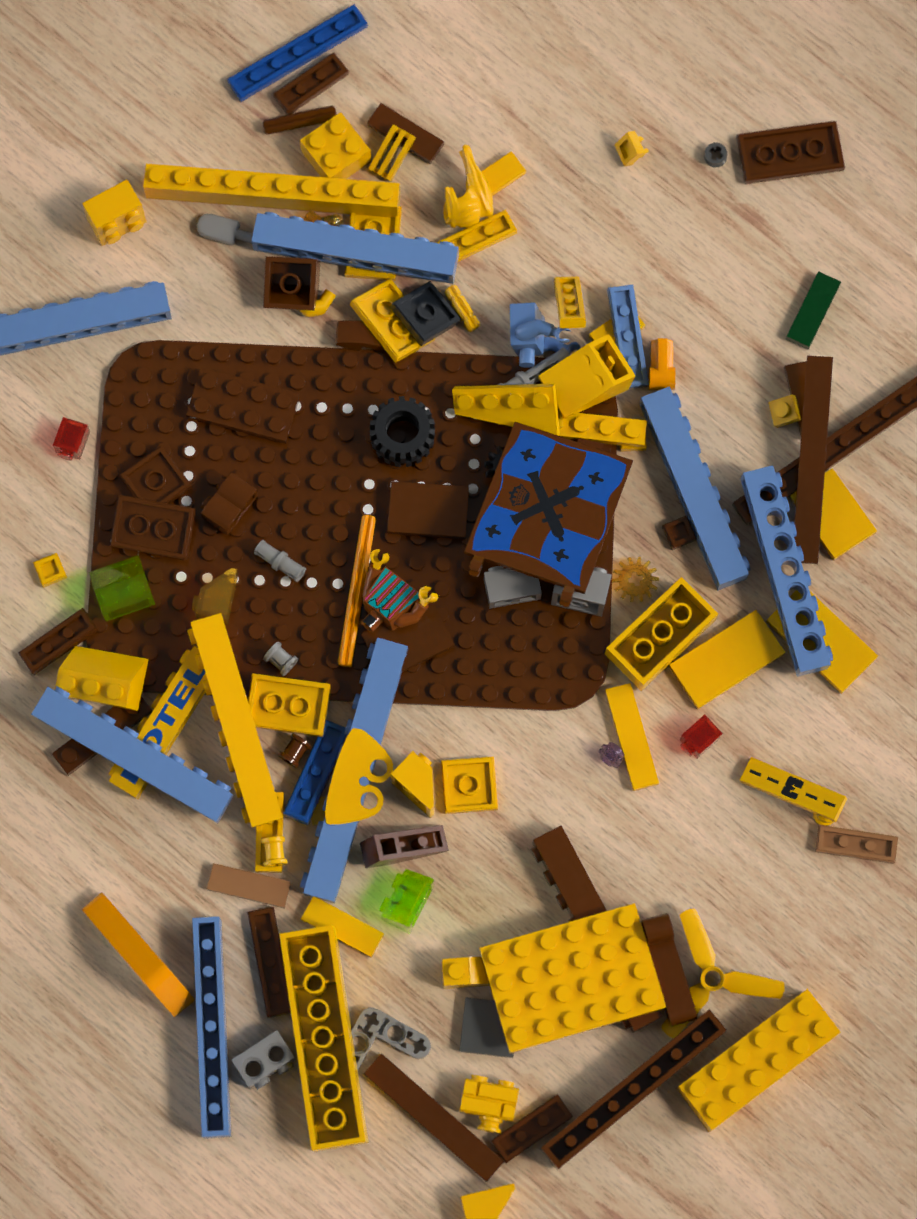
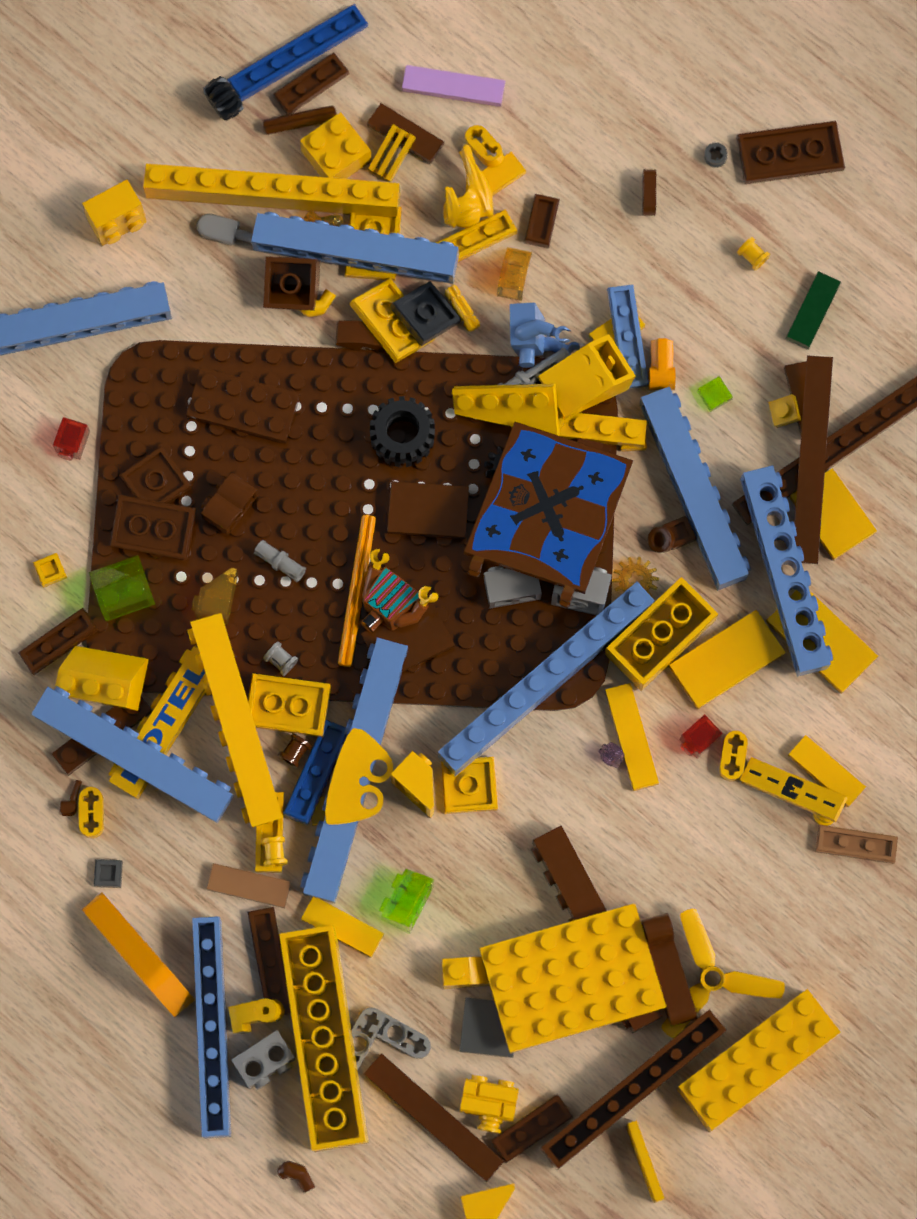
(69, 808): none -> reddish brown hand
(85, 812): none -> yellow beam
(108, 873): none -> dark grey tile
(223, 98): none -> black gear
(254, 1012): none -> yellow leg
(298, 1172): none -> reddish brown arm
(403, 846): reddish brown slope -> none
(453, 85): none -> lavender tile
(480, 149): none -> yellow beam
(514, 274): none -> clear yellow slope
(542, 221): none -> reddish brown tile
(544, 679): none -> medium blue brick
(569, 302): yellow tile -> none
(630, 148): yellow tile -> none
(644, 1162): none -> yellow tile
(649, 192): none -> reddish brown beam
(661, 539): none -> reddish brown tile
(715, 394): none -> clear neon green tile
(727, 754): none -> yellow beam
(753, 253): none -> yellow bush
(826, 769): none -> yellow tile

